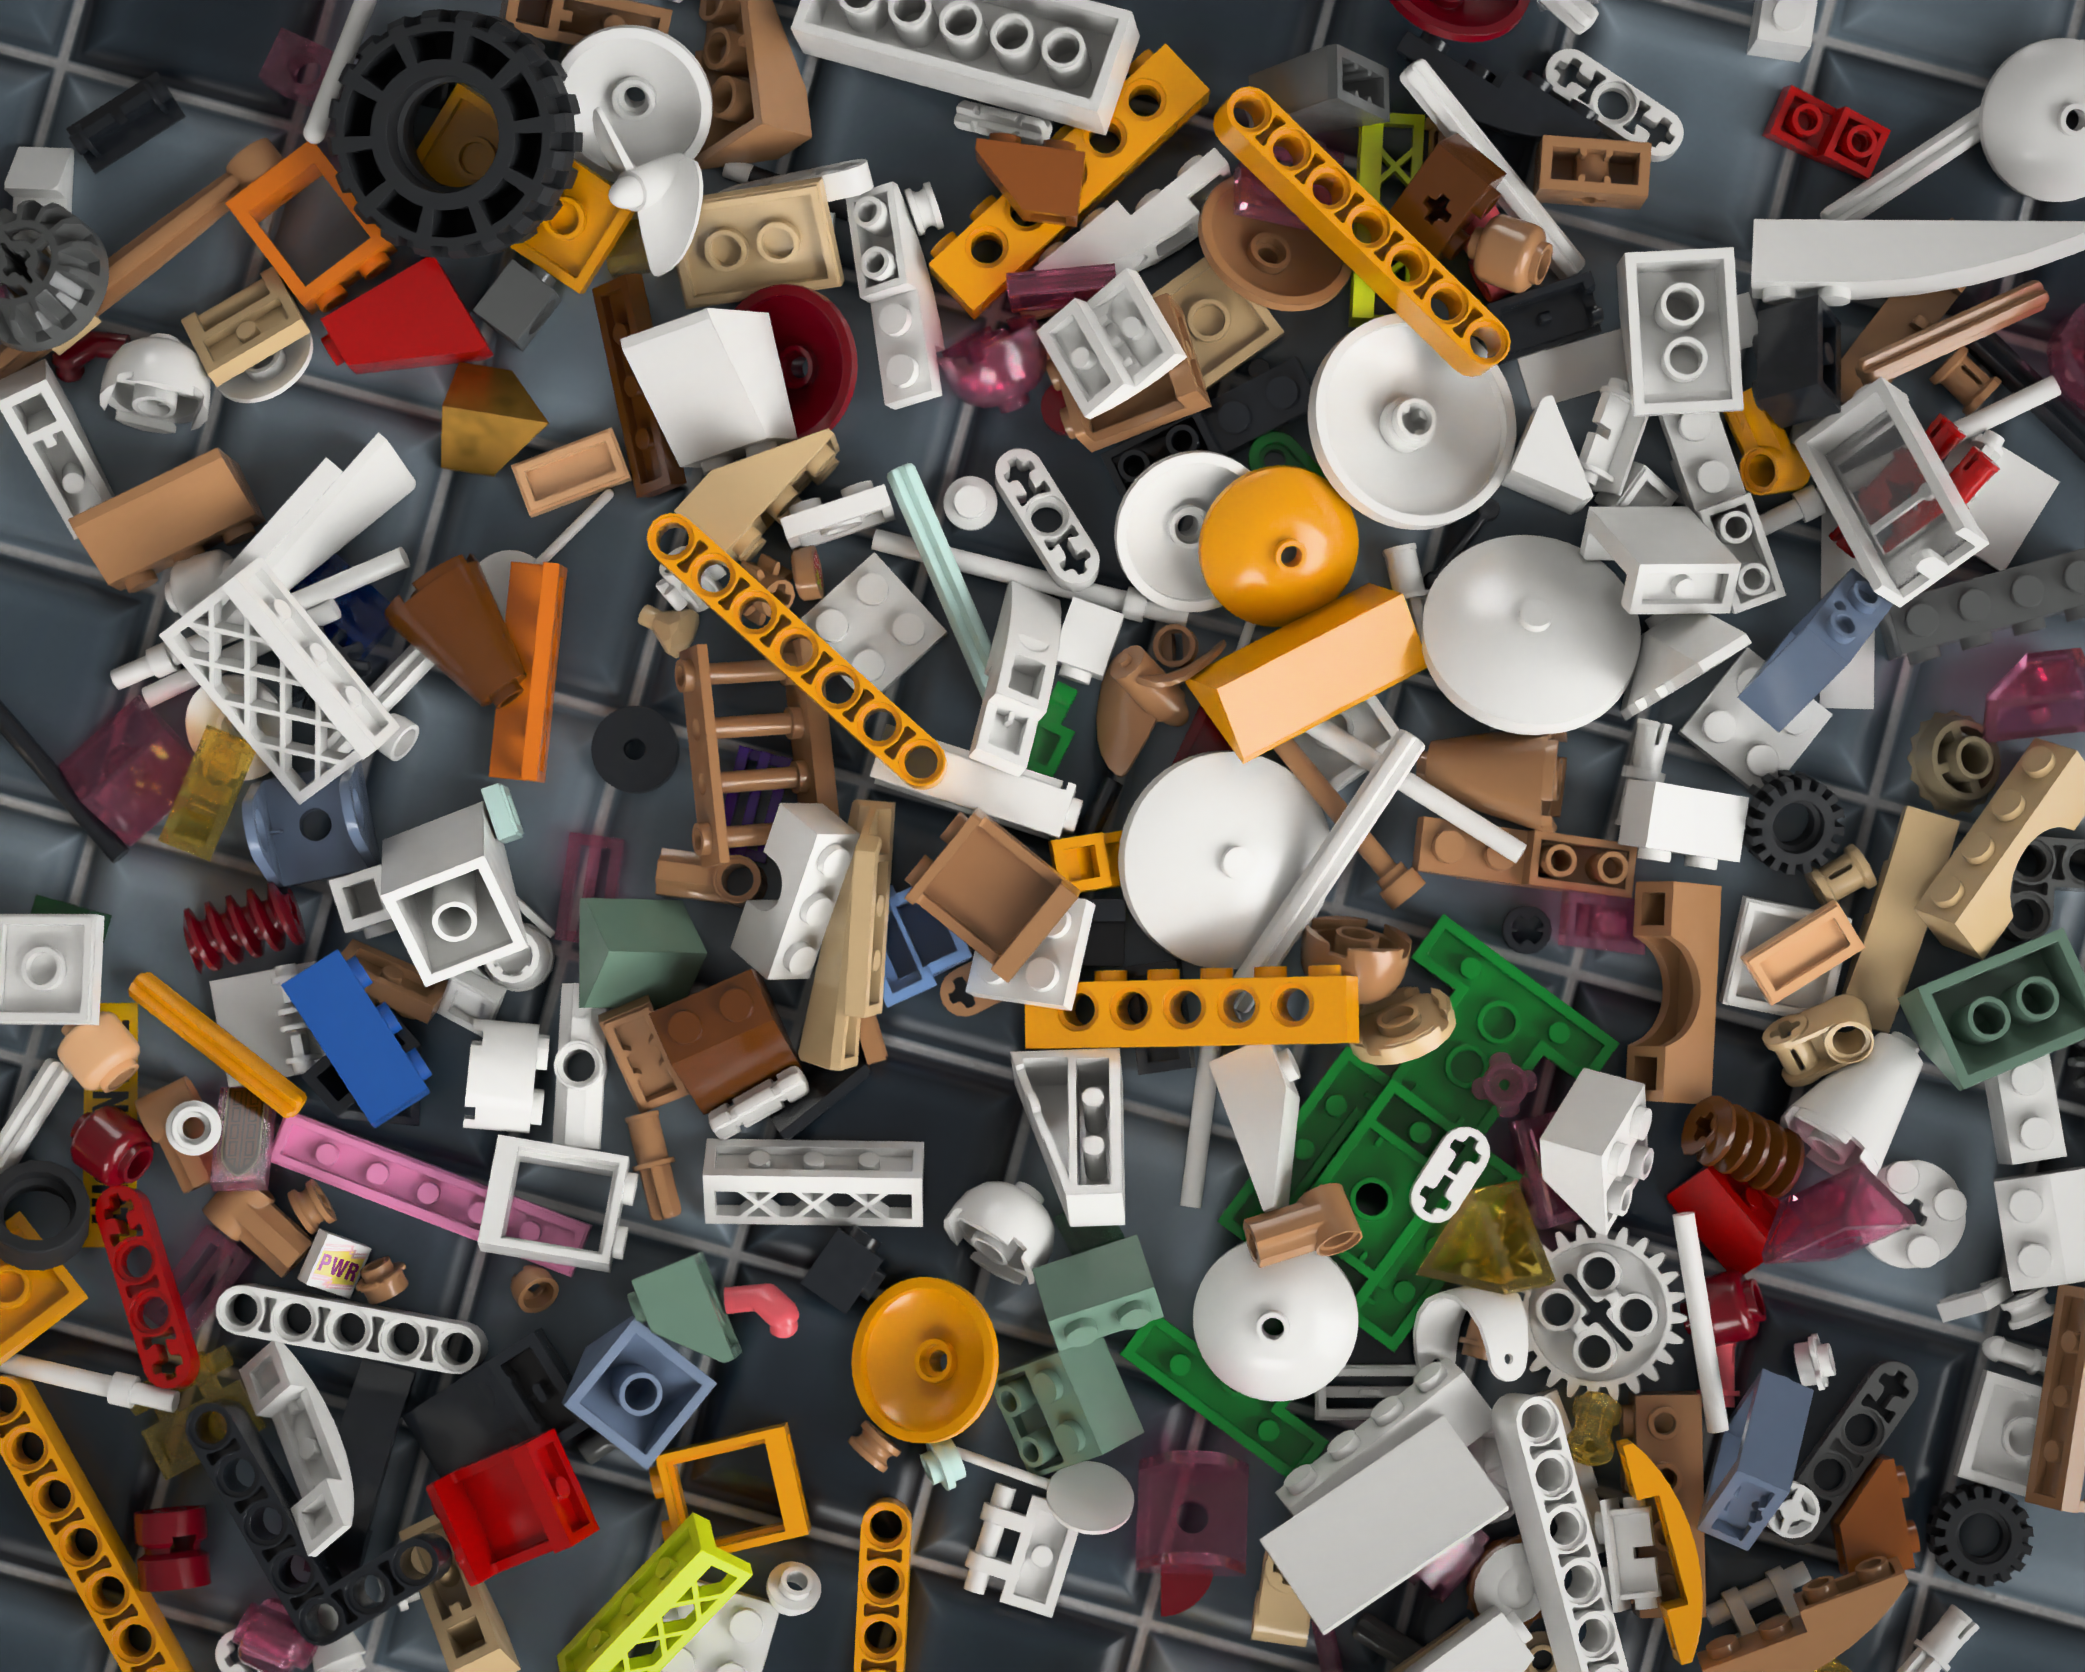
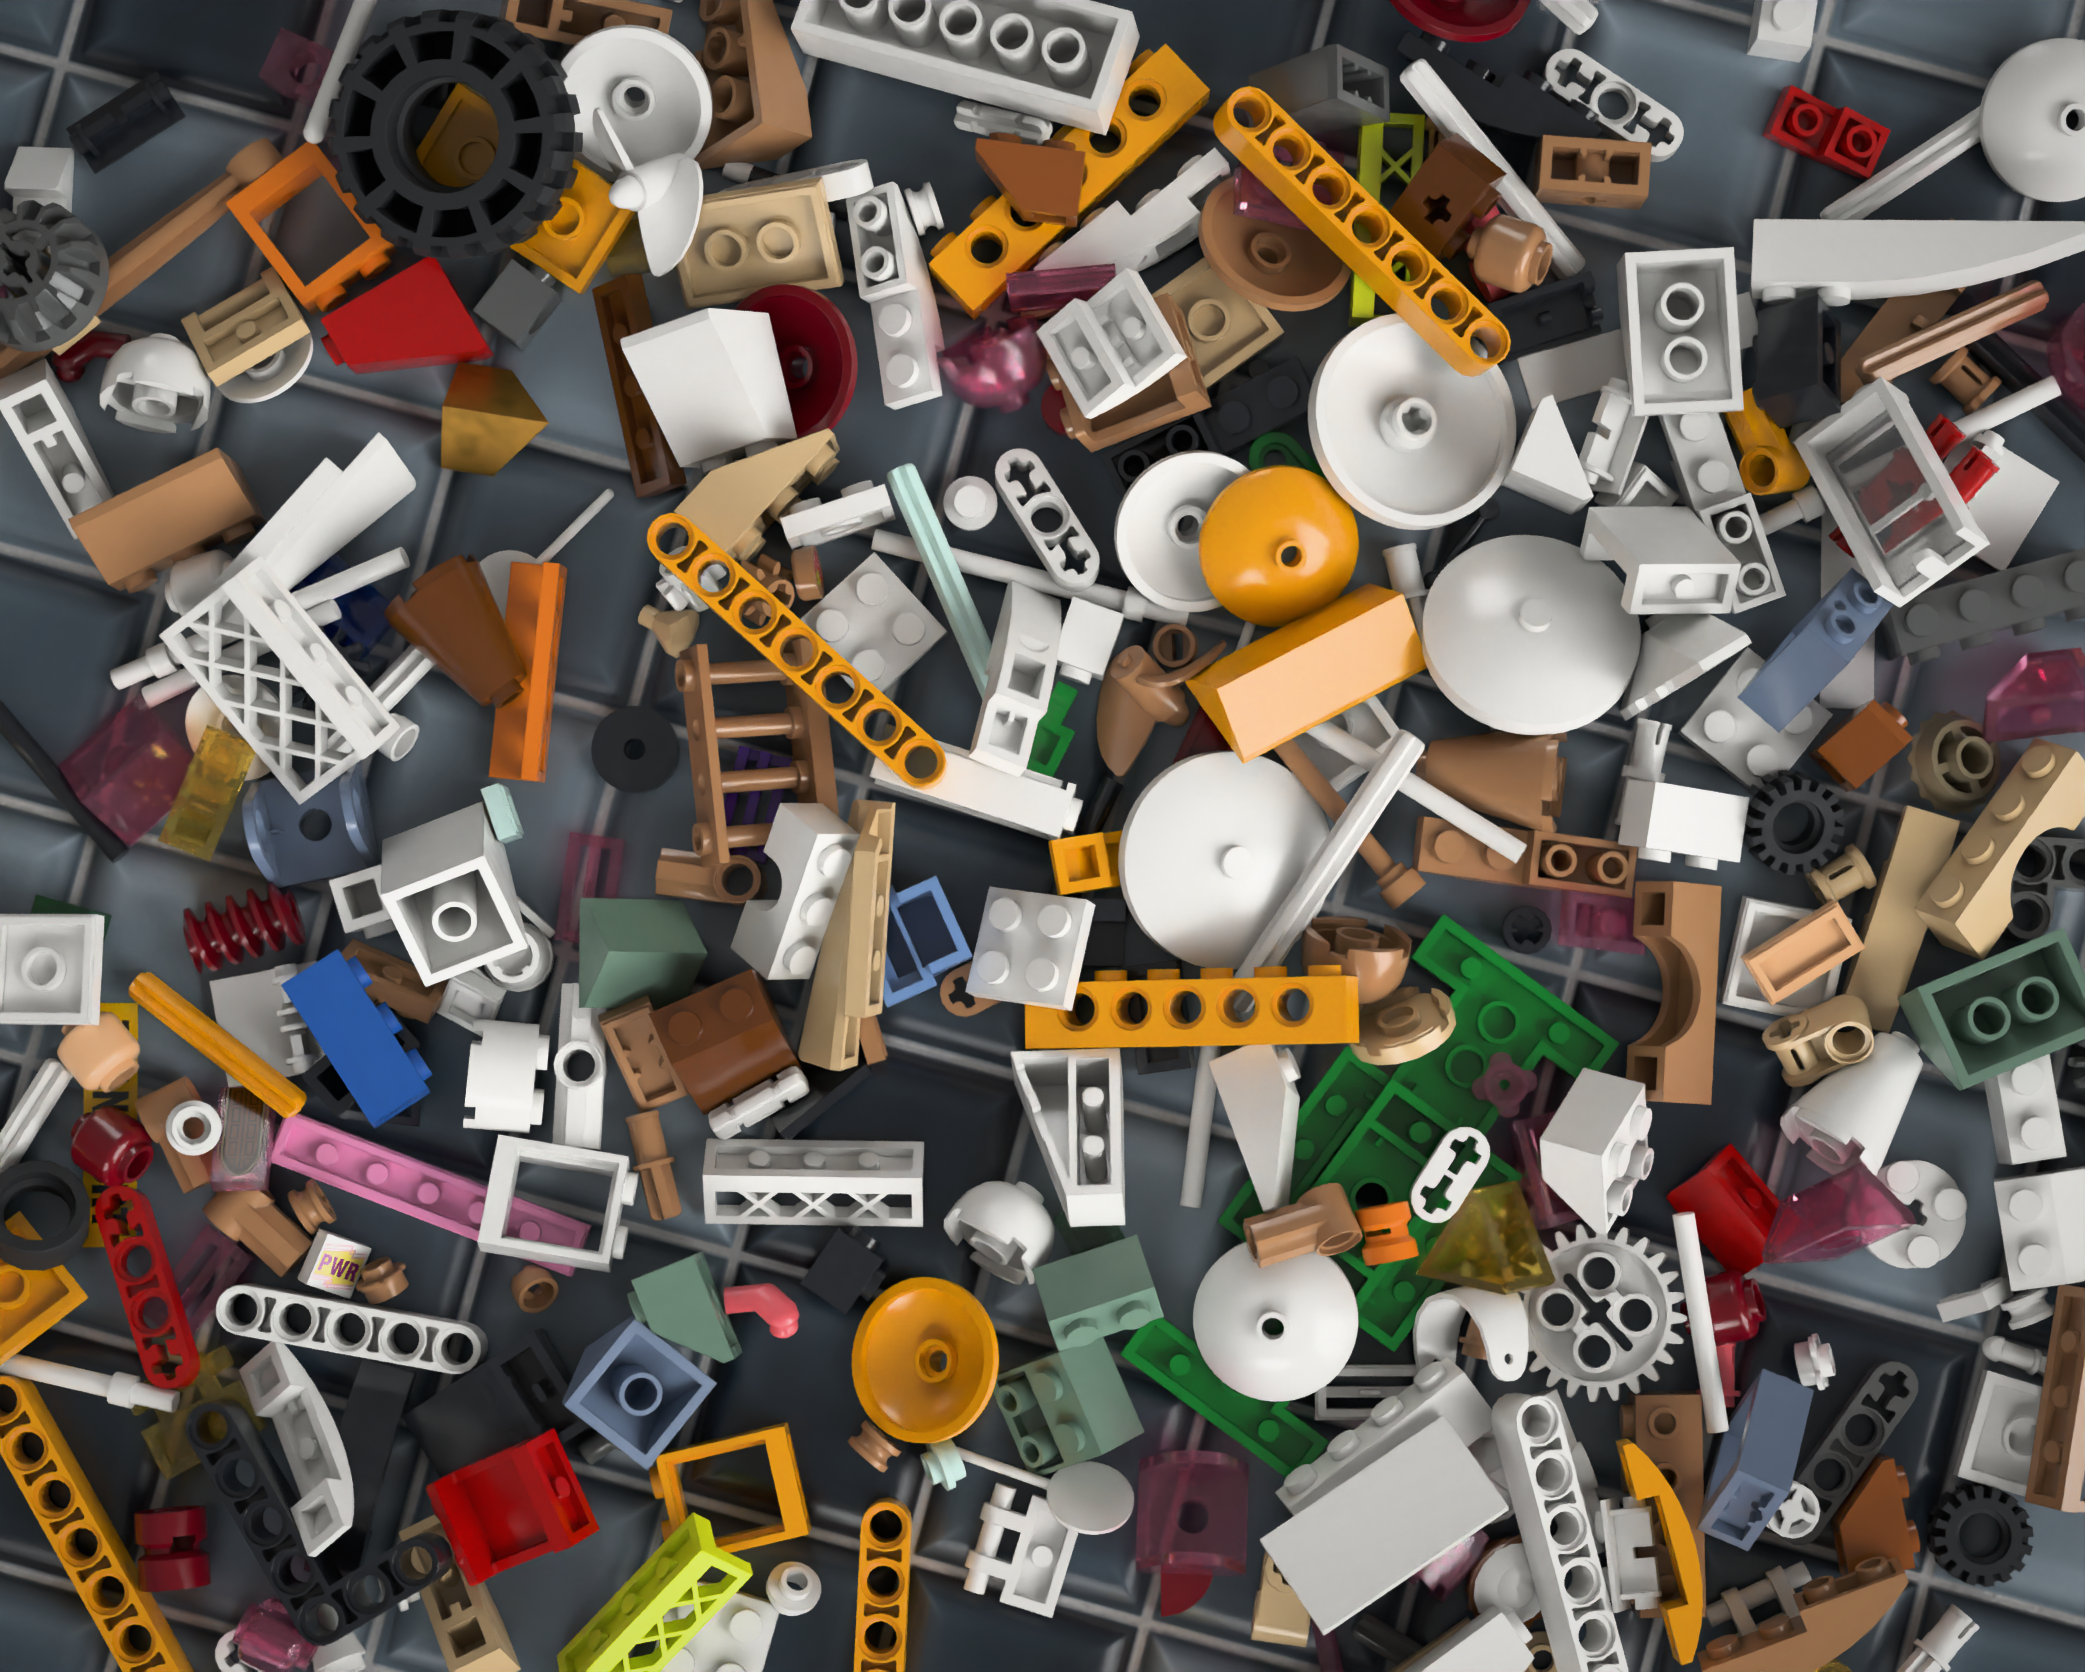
(571, 472): light nougat tile -> none
(991, 891): medium nougat panel -> none
(1391, 1245): none -> orange wheel
(1591, 1436): clear yellow bush -> none
(1744, 1145): reddish brown piece -> none
(1862, 744): none -> dark orange slope

